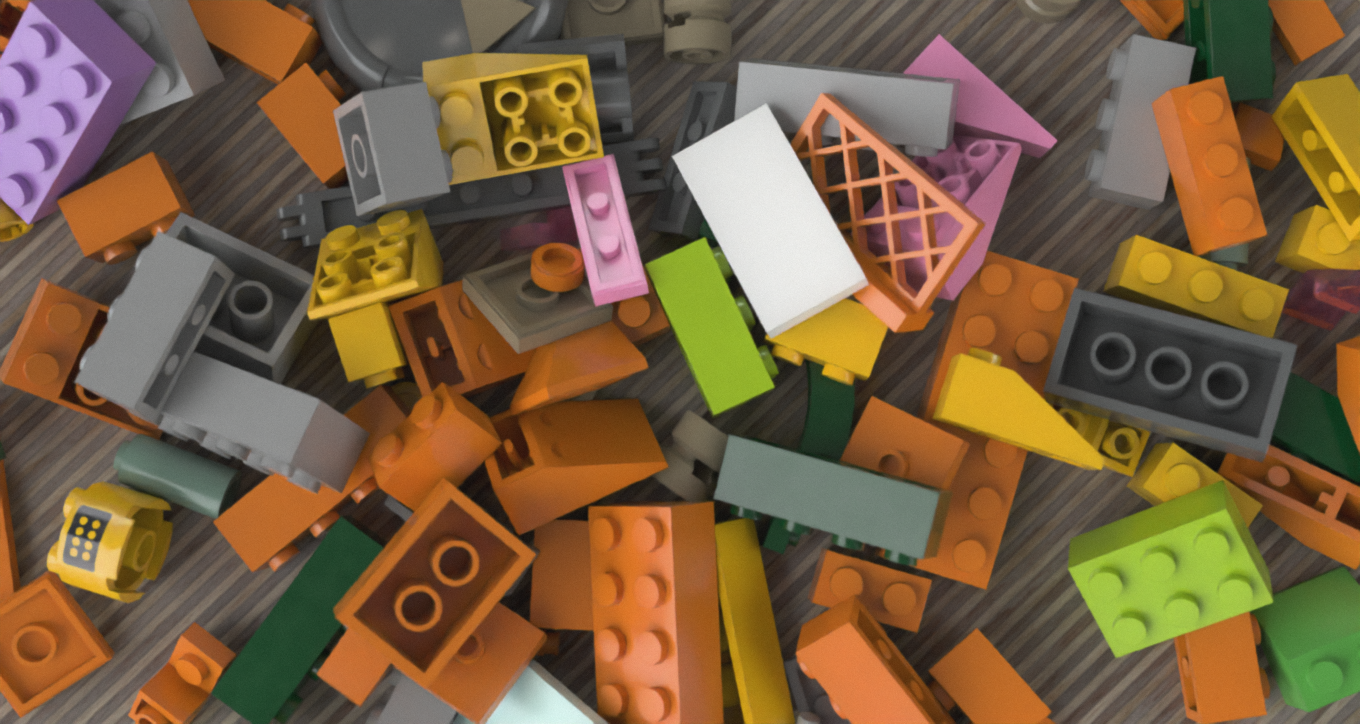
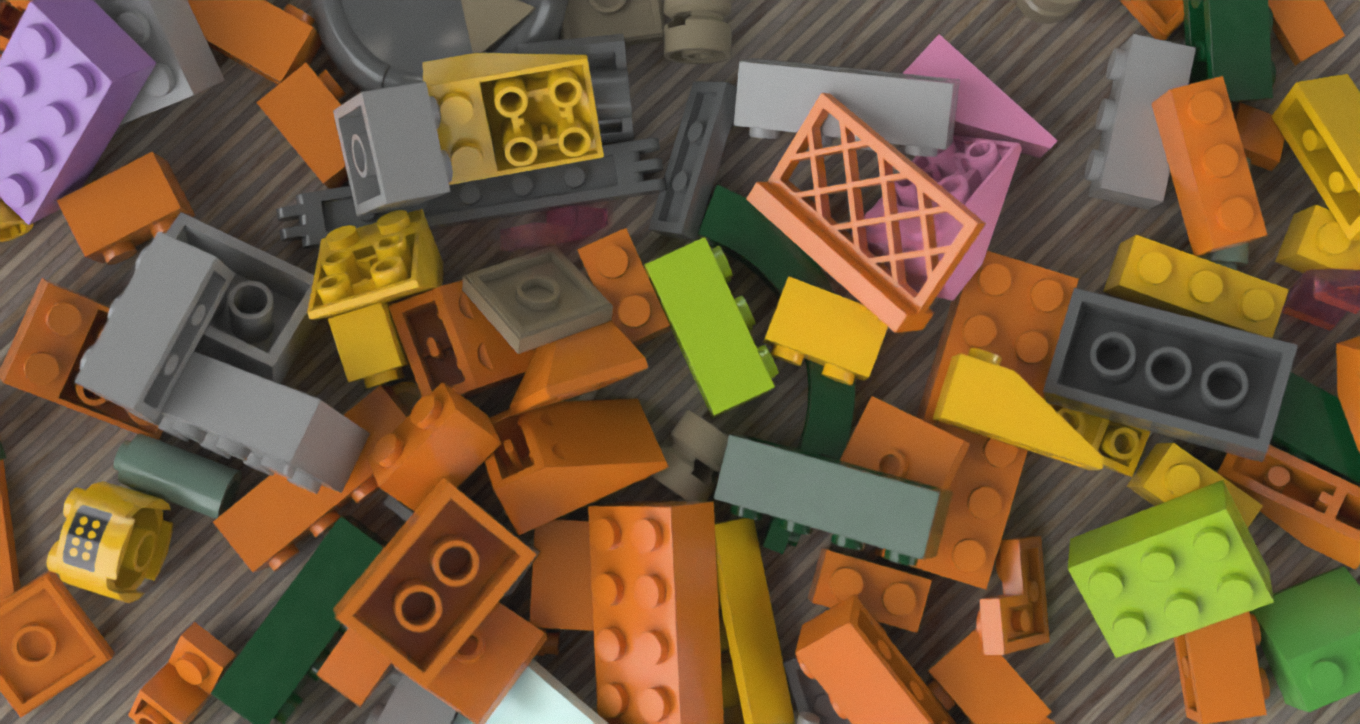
(557, 267): orange tile -> none
(605, 230): bright pink tile -> none
(770, 221): white tile -> none
(1020, 614): none -> orange plate

